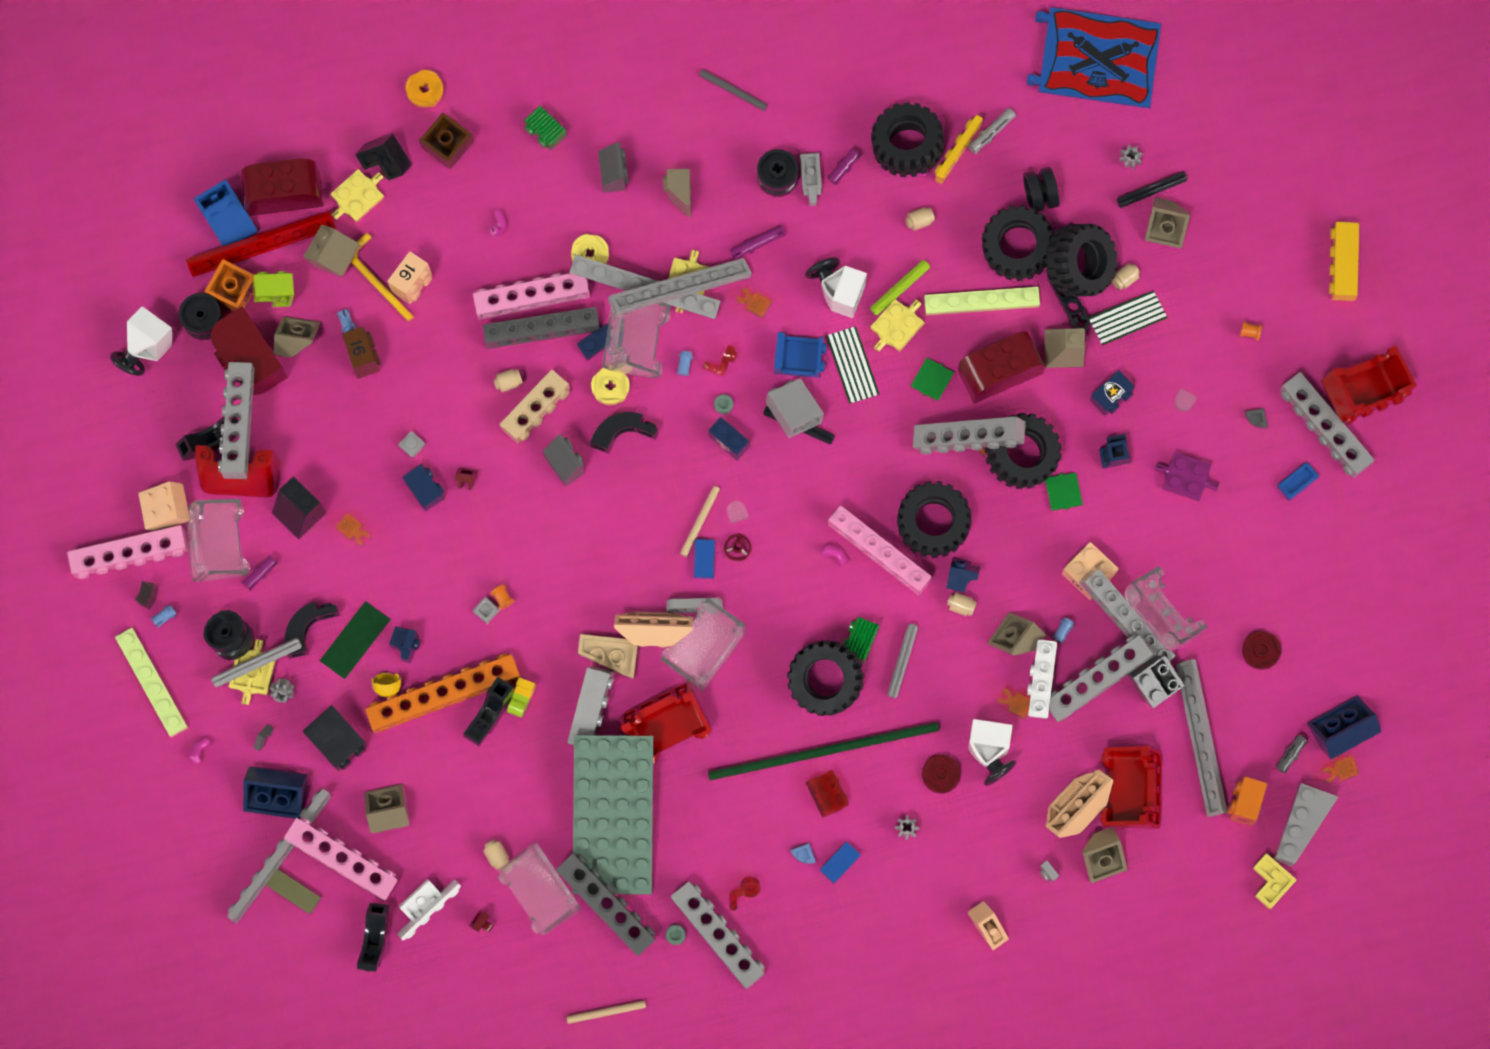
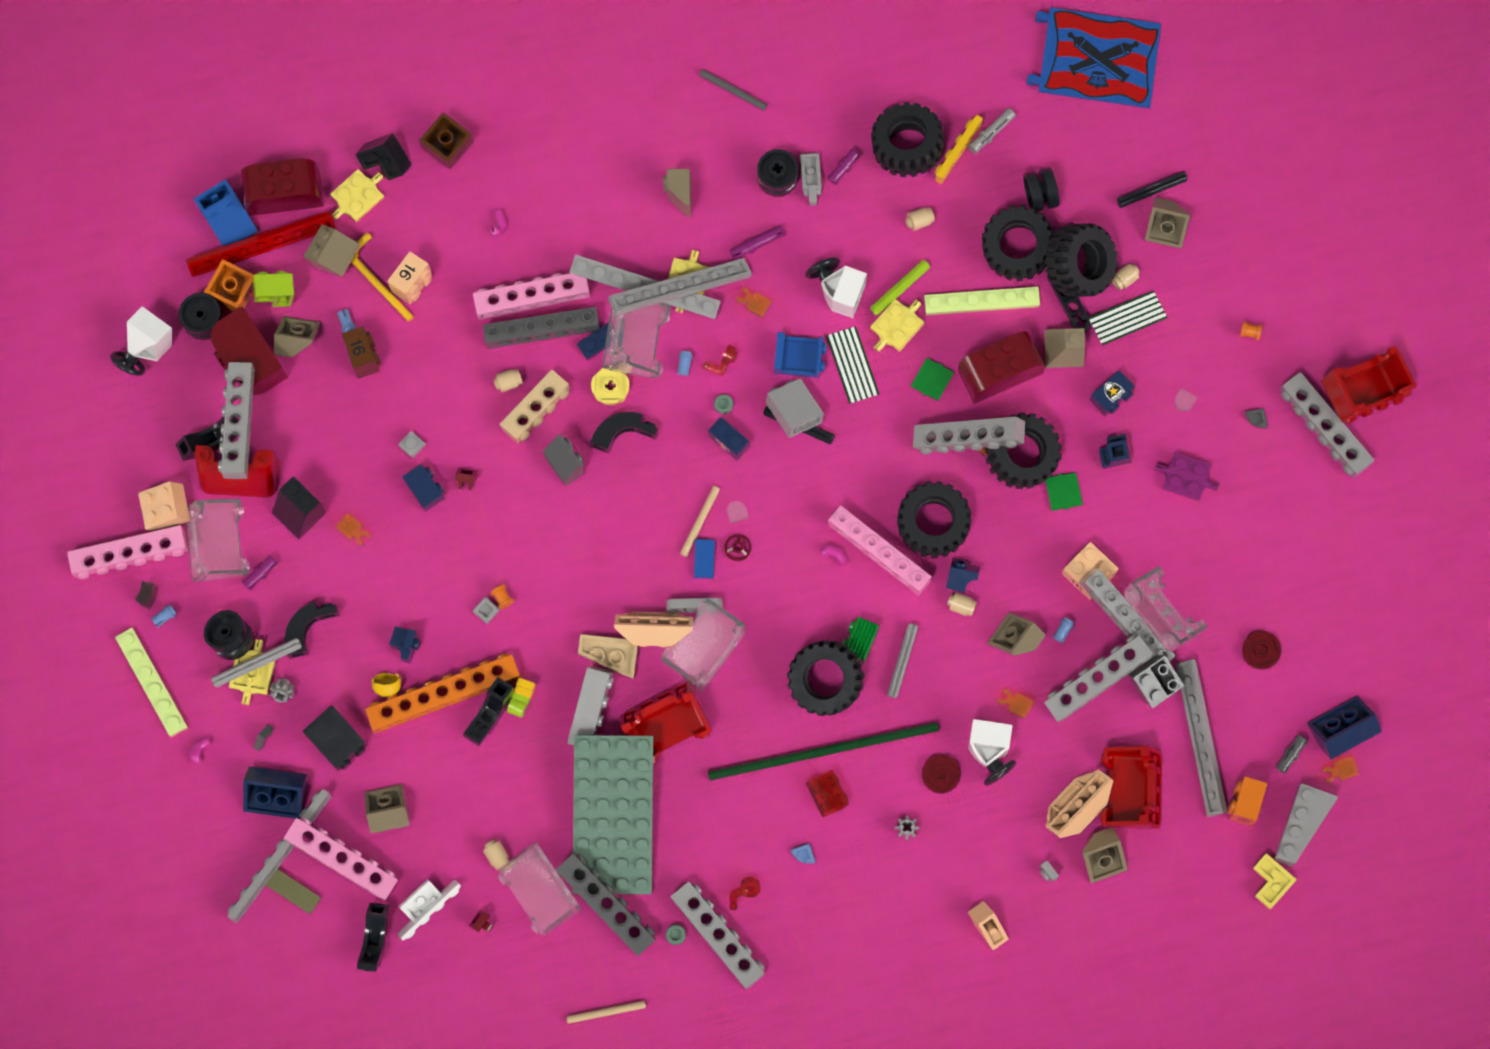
(355, 640): dark green sticker -> none
(430, 97): light orange plate -> none
(544, 128): green brick -> none
(591, 242): light yellow plate -> none
(613, 168): dark grey slope -> none
(840, 862): blue tile -> none
(1042, 679): white bracket -> none
(1127, 160): light grey gear -> none
(1298, 481): blue tile -> none
(1345, 261): yellow brick -> none

